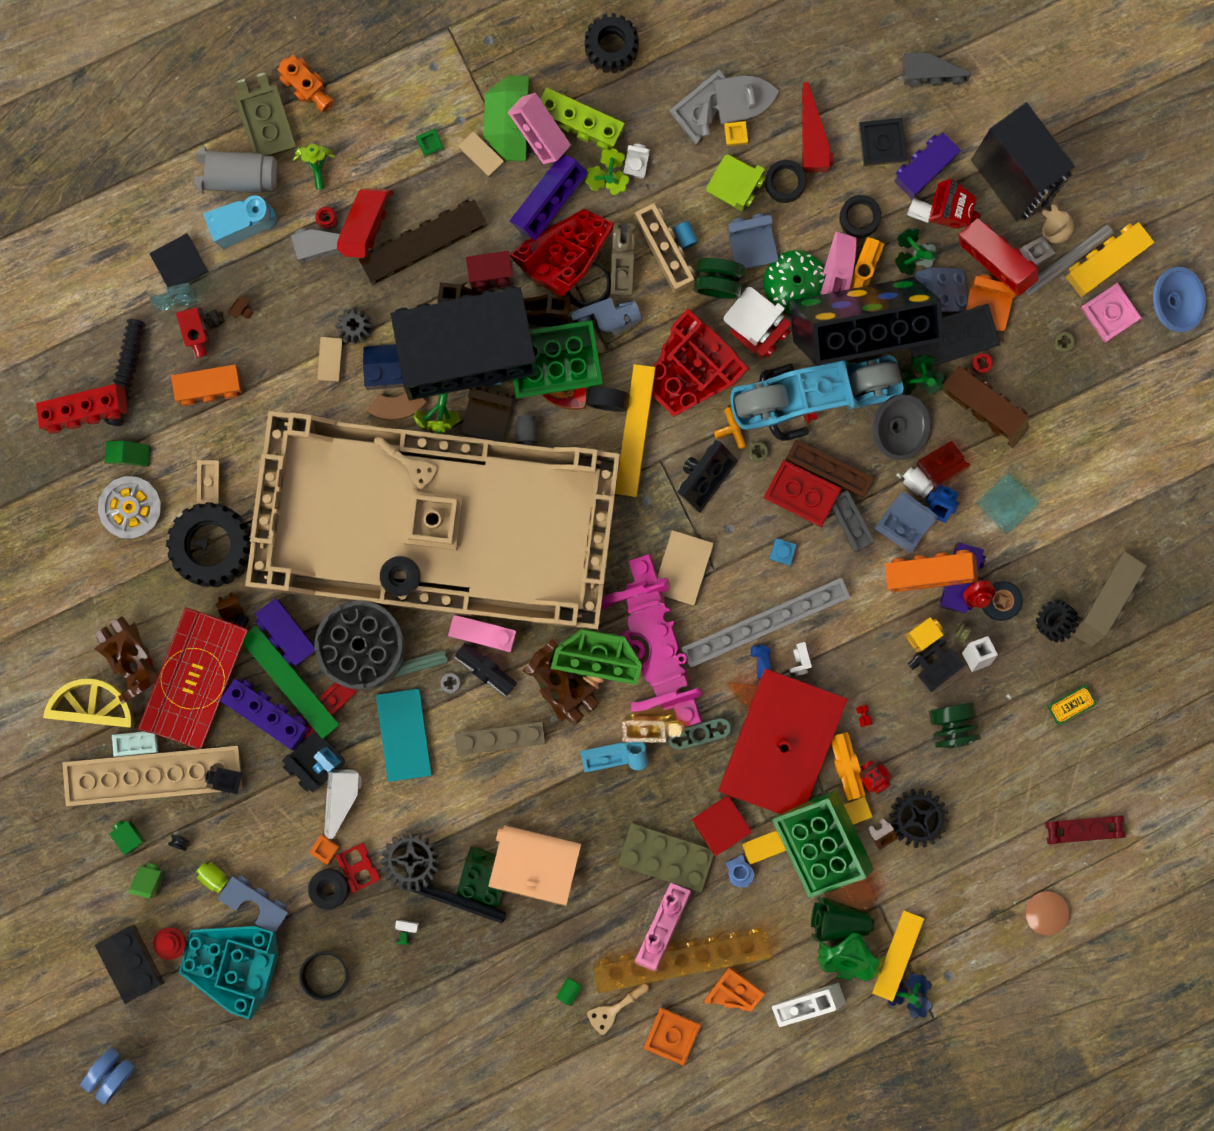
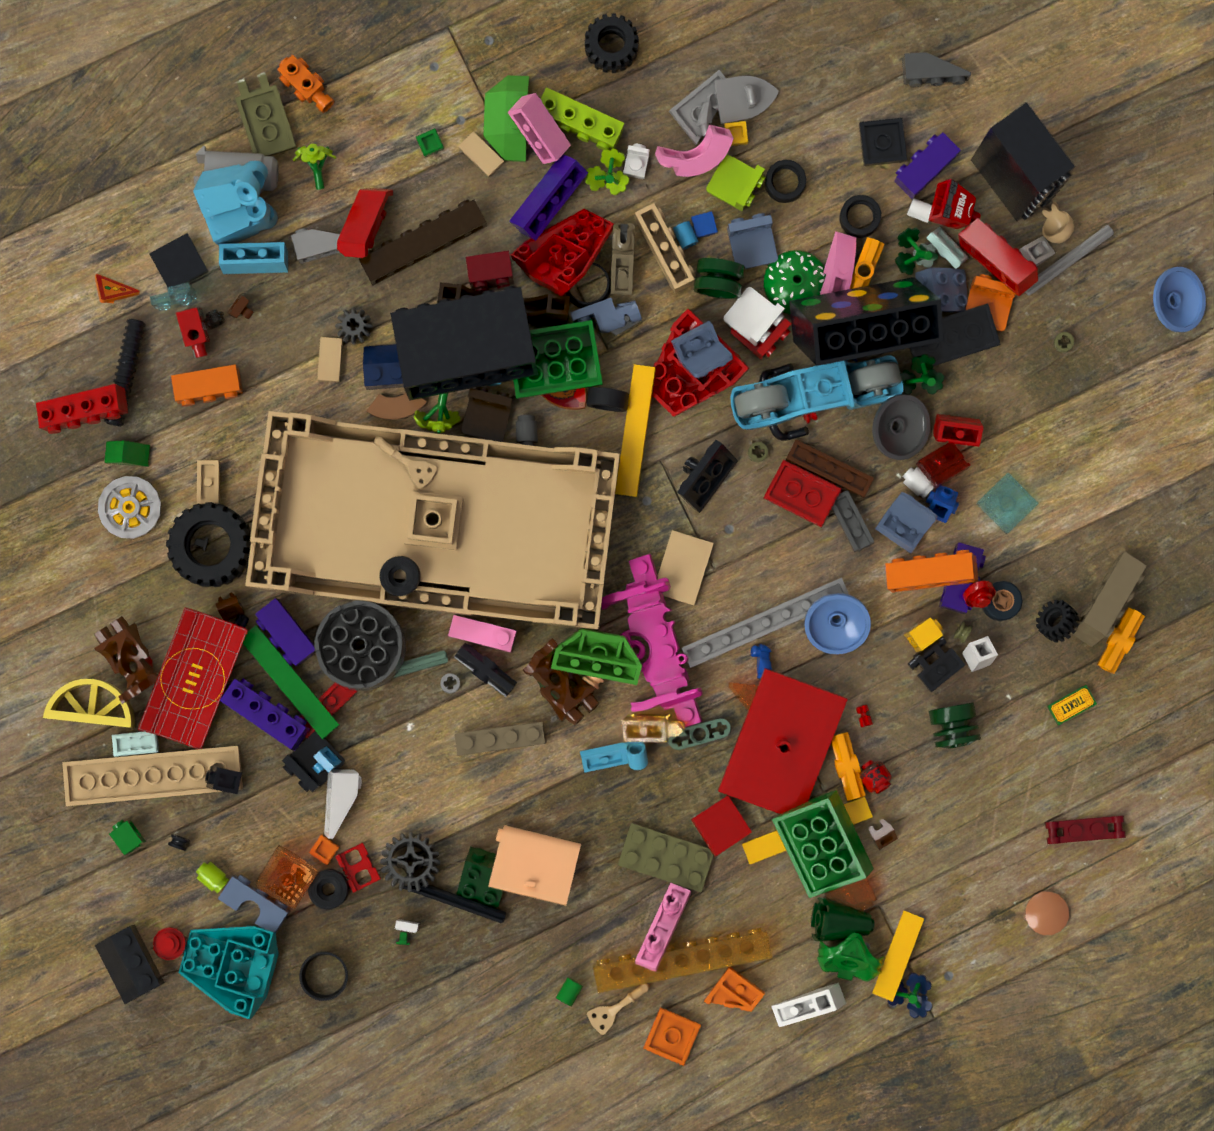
(106, 1074): medium blue wheel -> none
(111, 290): none -> piece
(147, 881): bright green slope -> none
(230, 187): none -> medium azure piece
(253, 258): none -> medium azure brick
(286, 877): none -> clear orange slope
(326, 211): red plate -> none
(403, 735): teal tile -> none
(700, 159): none -> bright pink arch
(701, 350): none -> sand blue bracket
(704, 225): none -> blue tile
(732, 428): light orange piece -> none
(740, 872): medium blue animal -> none
(782, 552): dark azure plate -> none
(801, 655): white bracket -> none
(815, 146): red slope -> none
(840, 634): none -> medium blue dish
(901, 827): black gear -> none
(947, 247): none -> light aqua plate
(958, 430): none -> red brick
(987, 405): reddish brown wedge -> none
(988, 362): red bush -> none
(1109, 259): yellow brick -> none
(1111, 312): bright pink tile -> none
(1120, 640): none -> light orange piece

